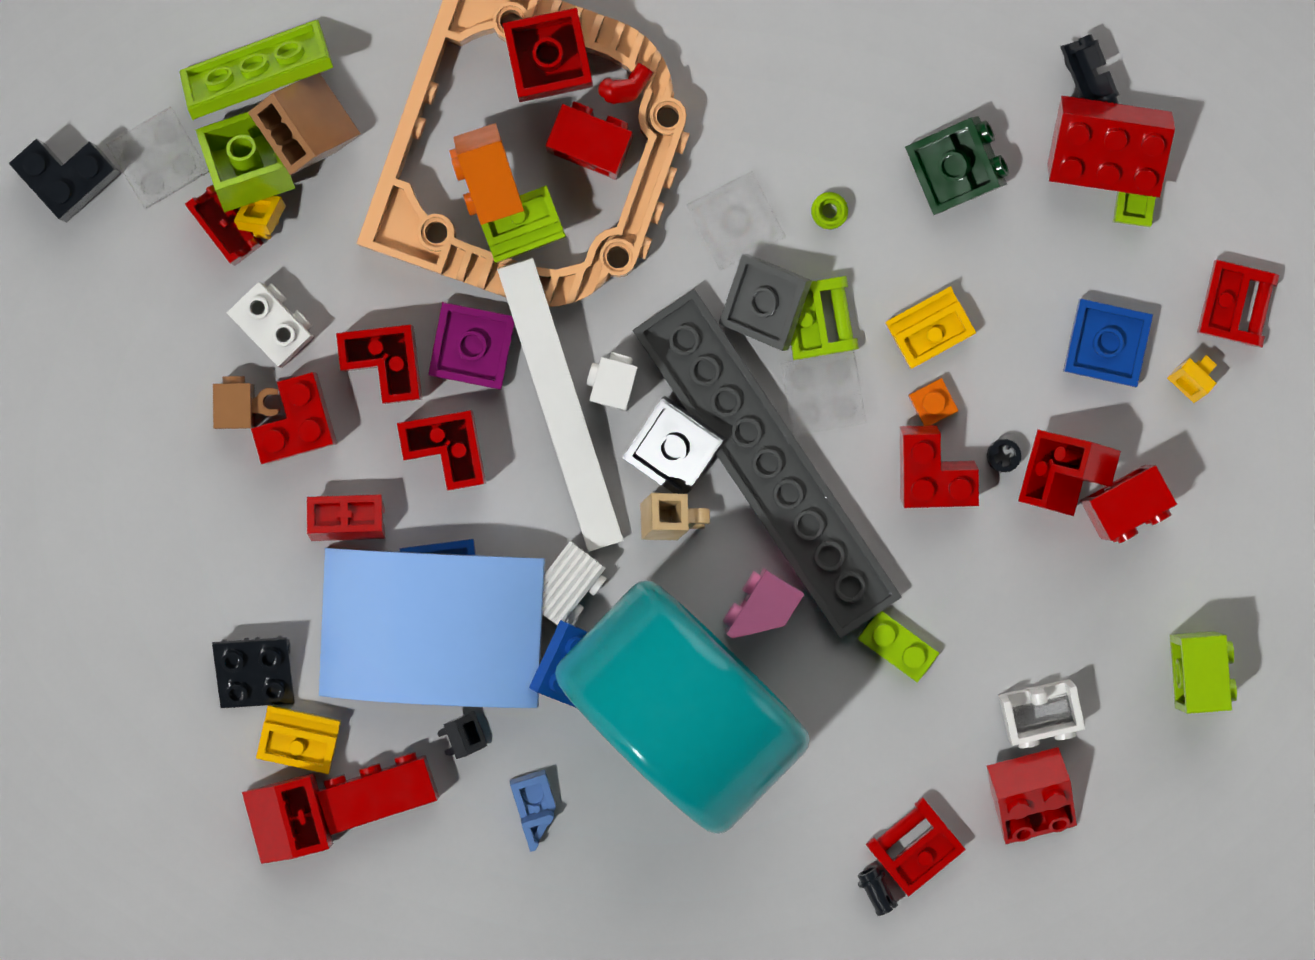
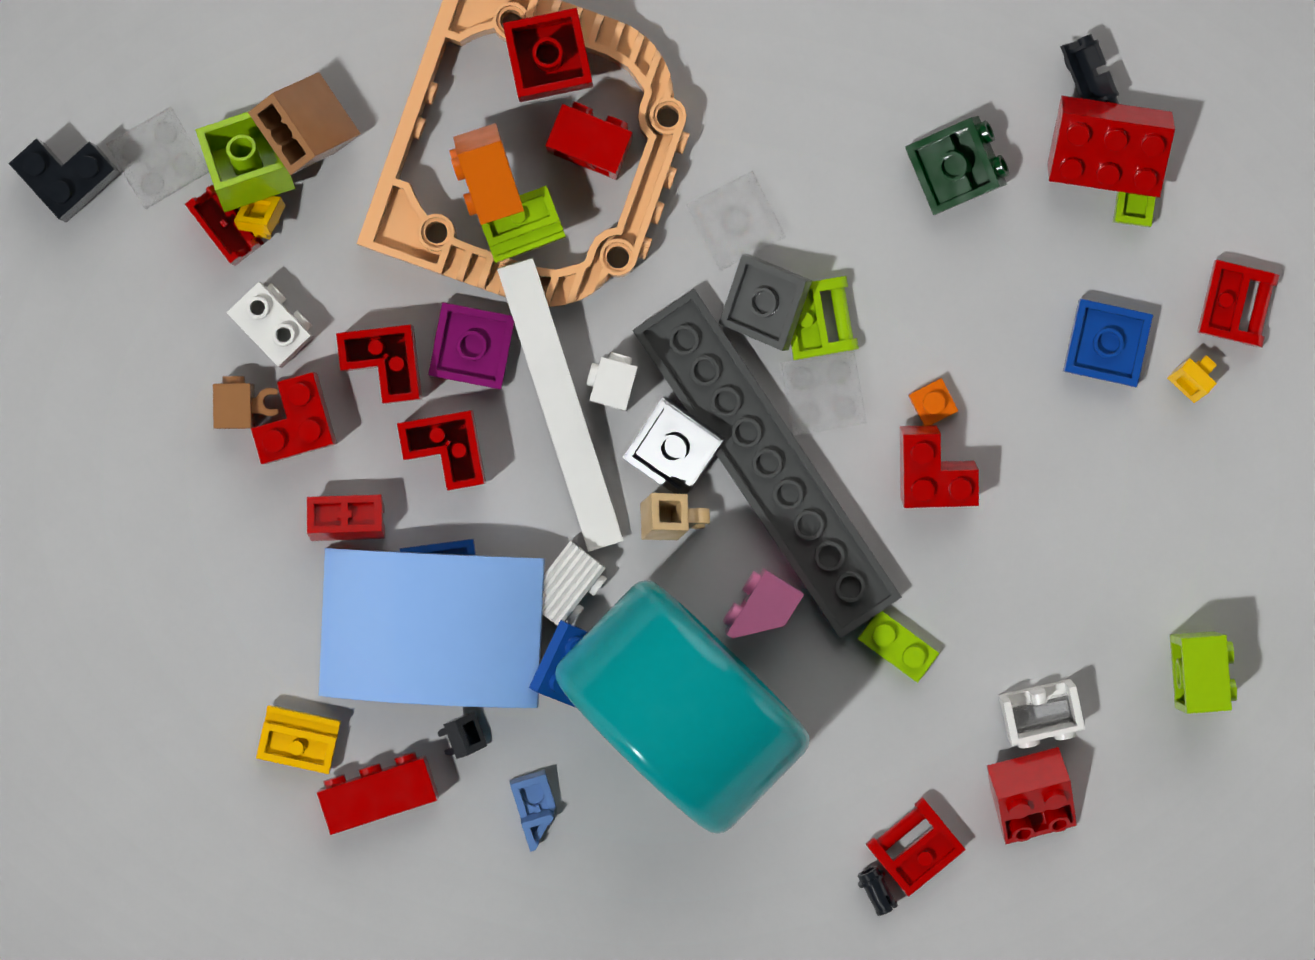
(253, 672): black hinge -> none
(255, 69): lime tile -> none
(287, 819): red slope -> none
(627, 89): red arm -> none
(835, 200): lime plate -> none
(930, 327): yellow plate -> none
(1013, 461): black bush -> none
(1059, 468): red brick -> none
(1128, 503): red brick -> none

